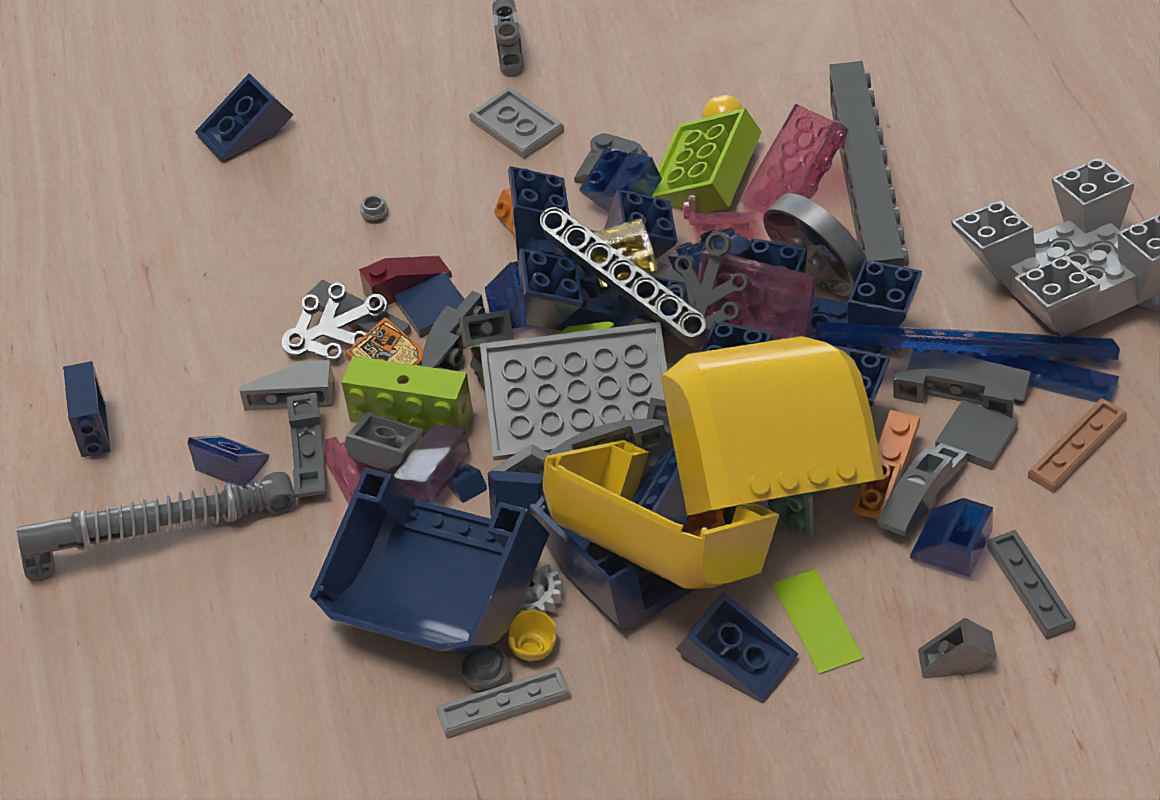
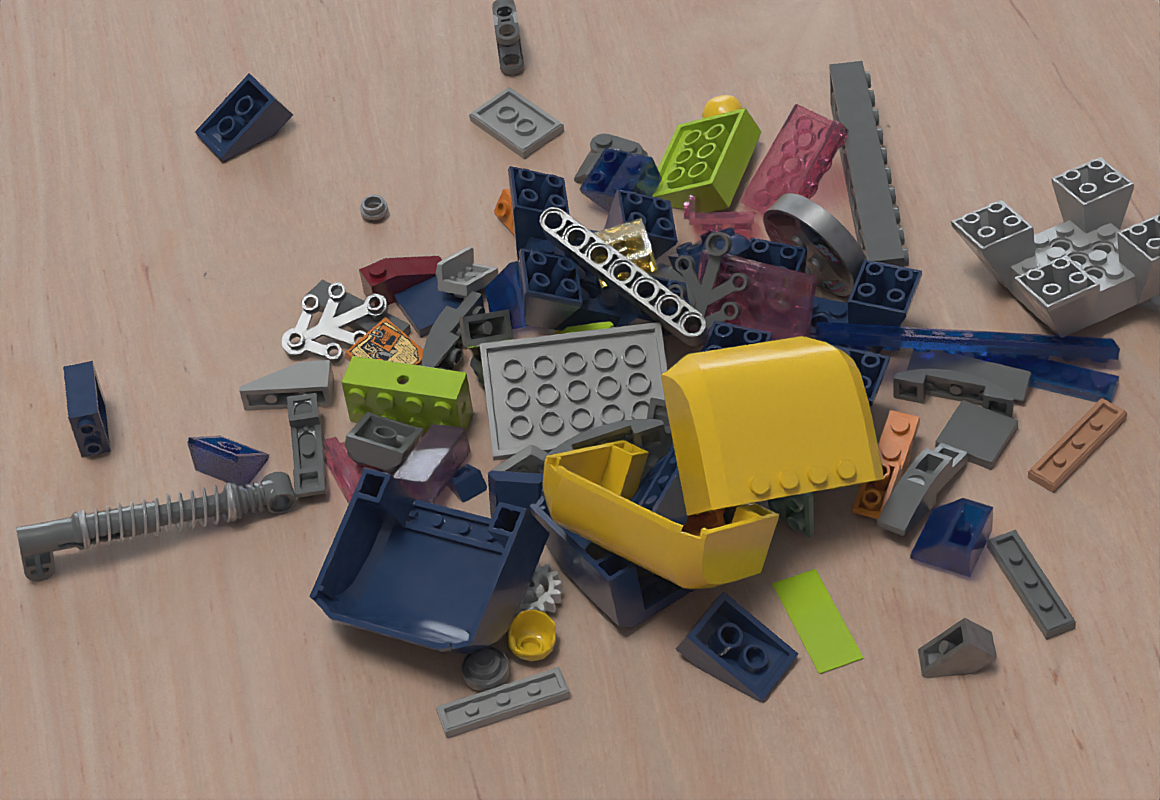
(461, 275): none -> light grey bracket

